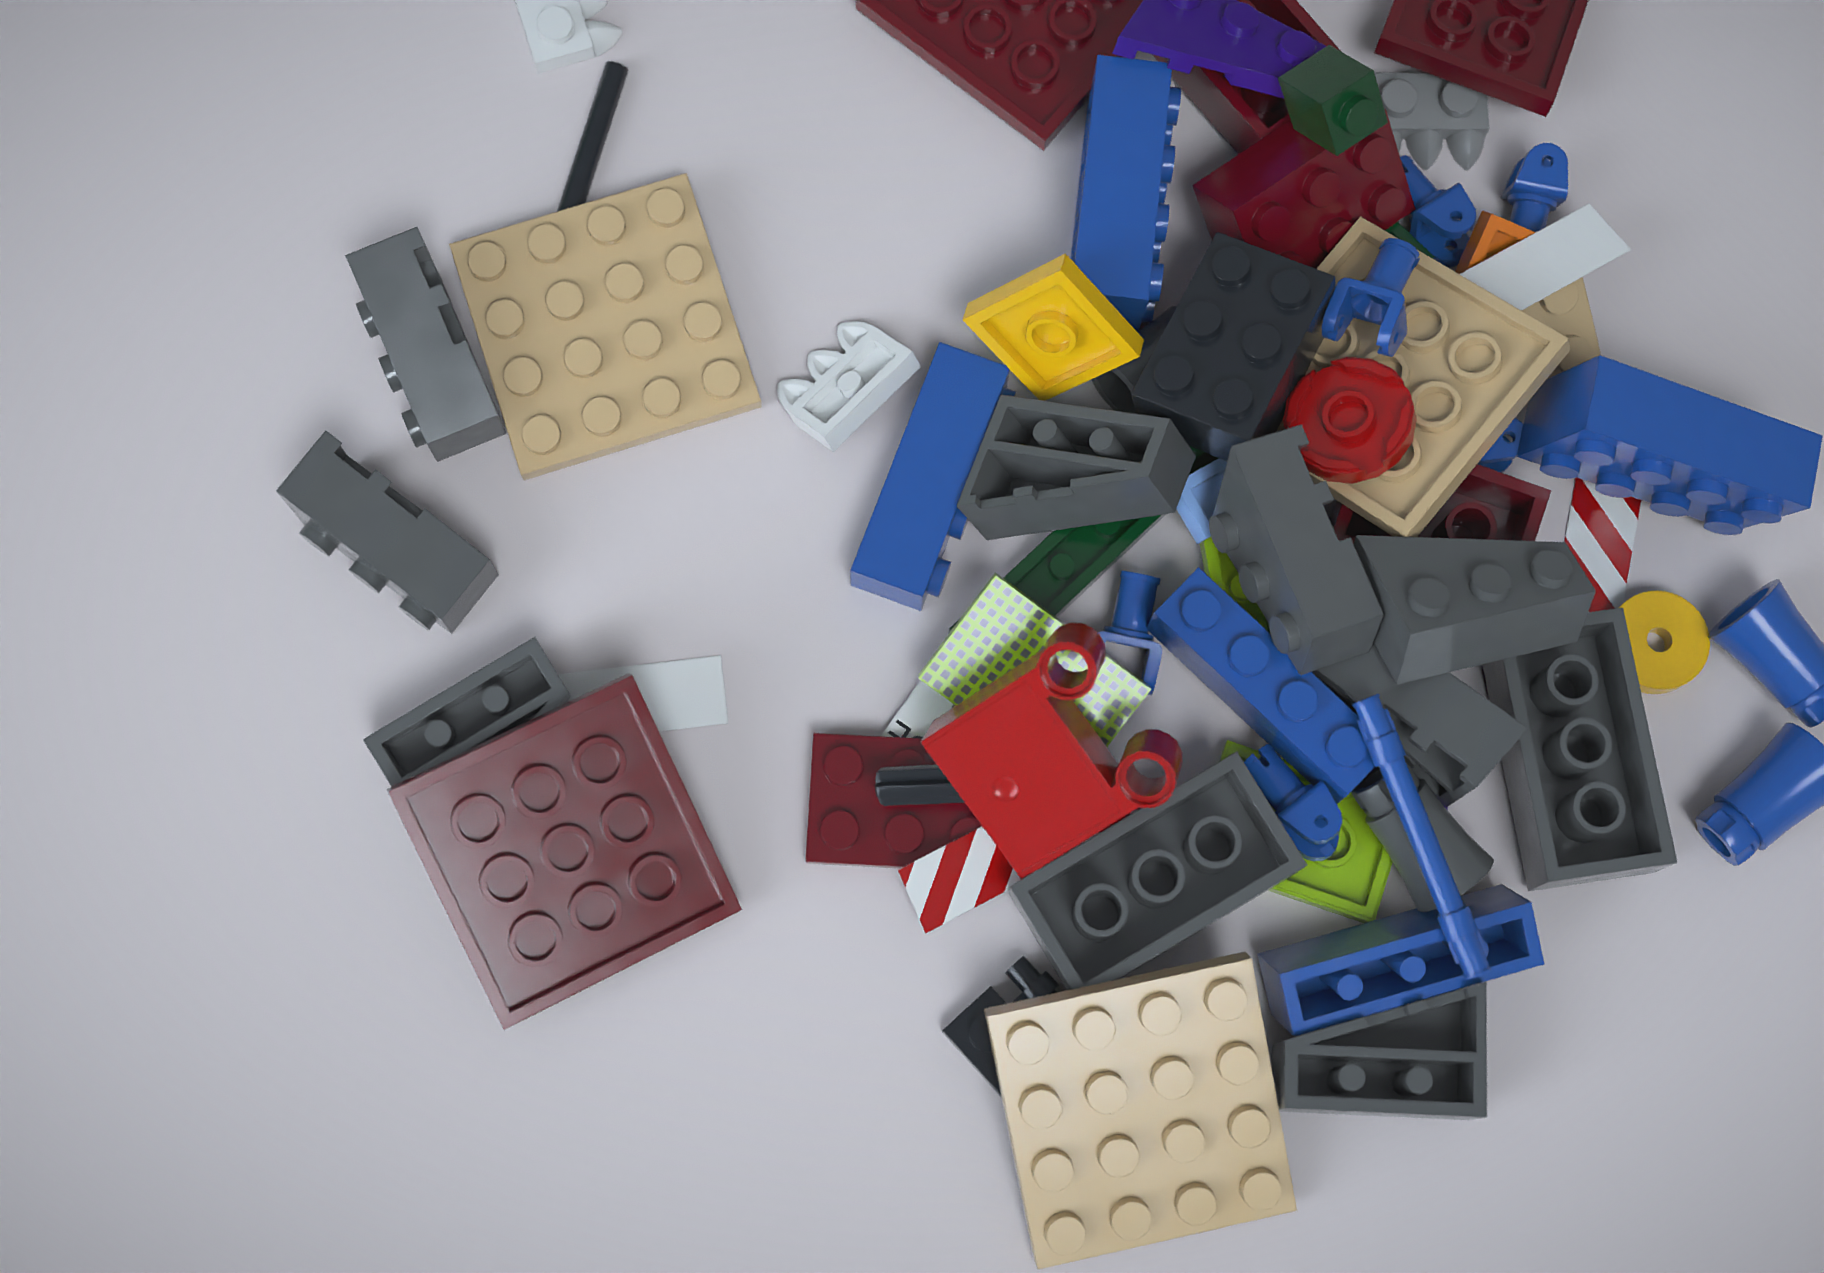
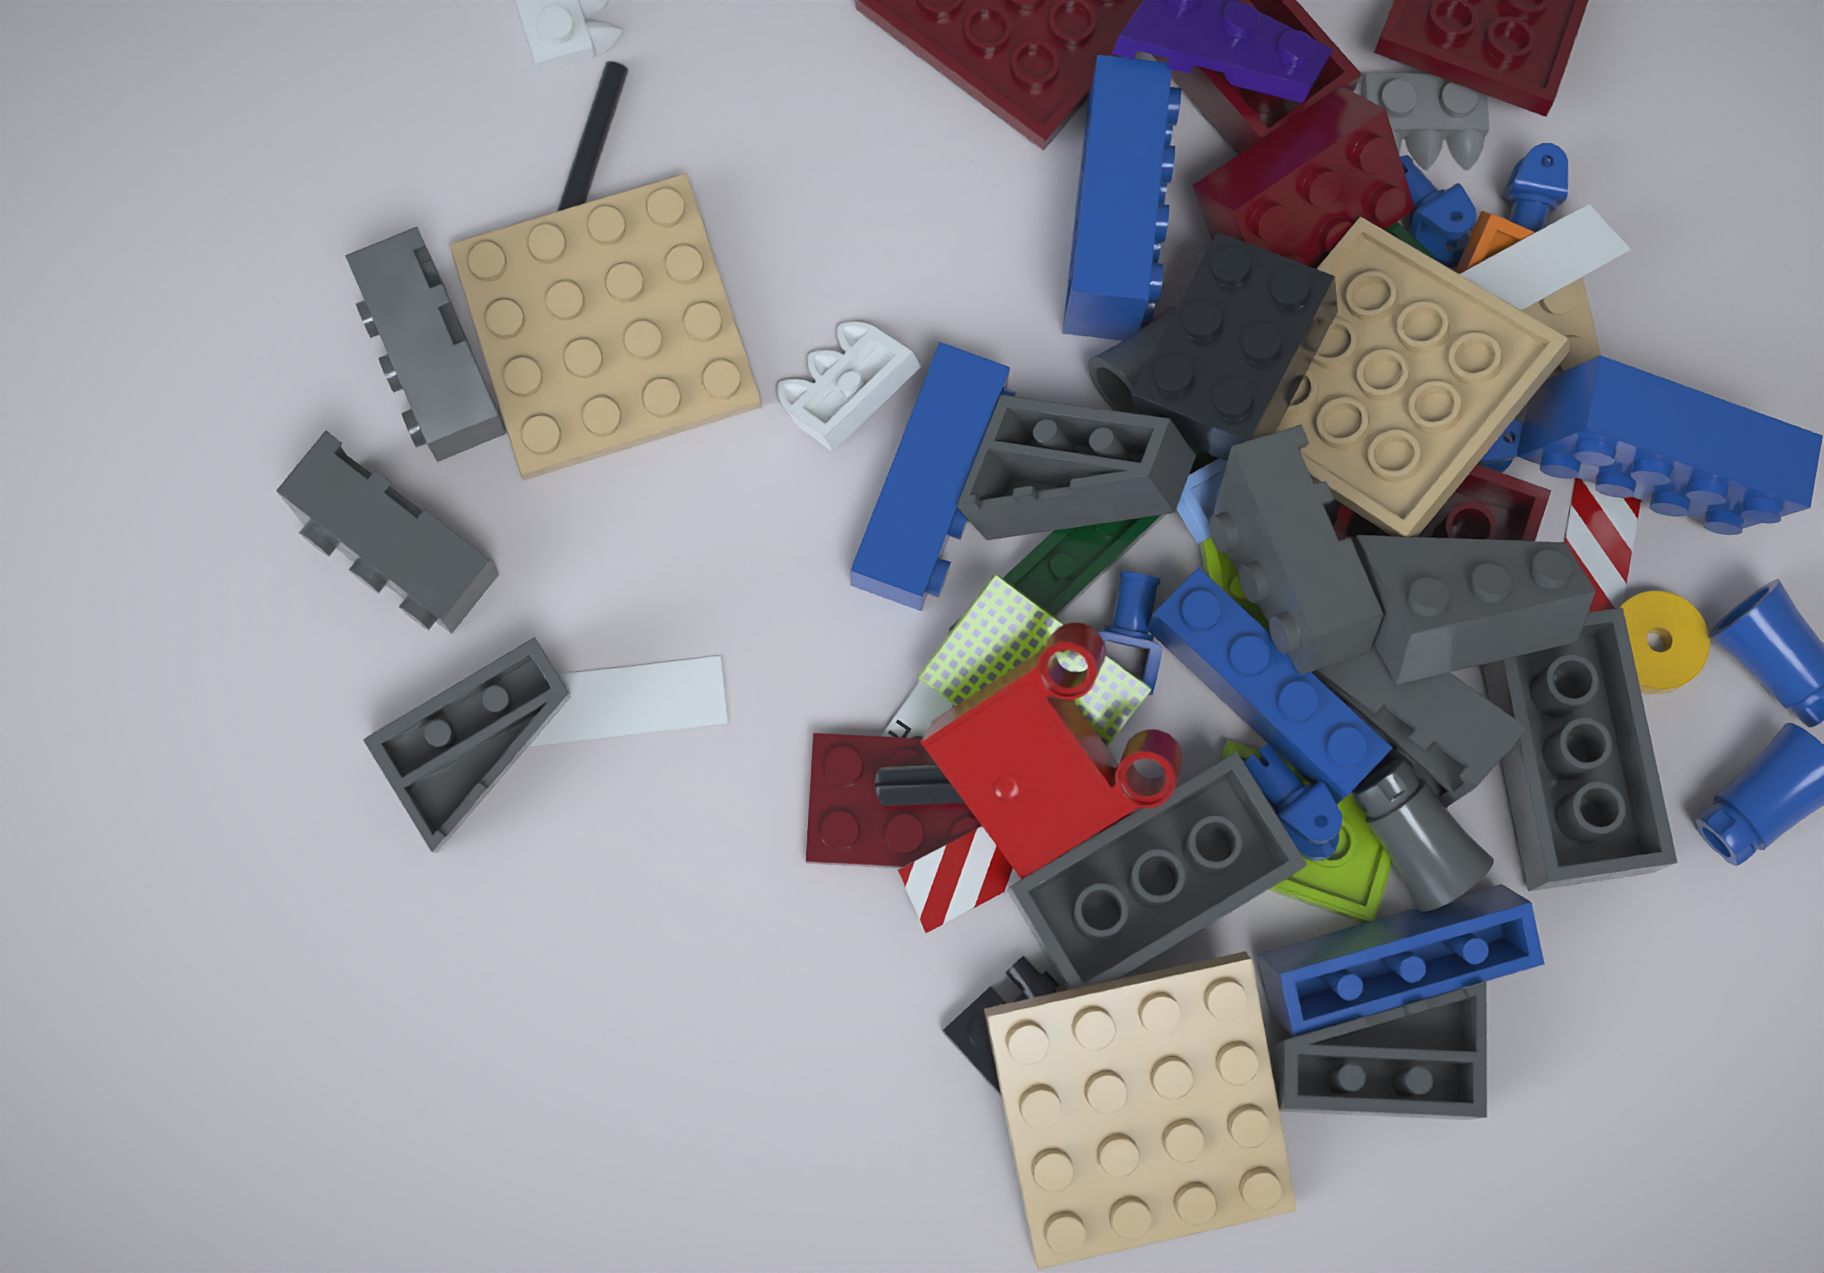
(565, 850): plate -> none
(1053, 328): yellow plate -> none
(1333, 100): dark green brick -> none
(1354, 419): red tile -> none
(1376, 298): blue piece -> none
(1454, 916): blue piece -> none

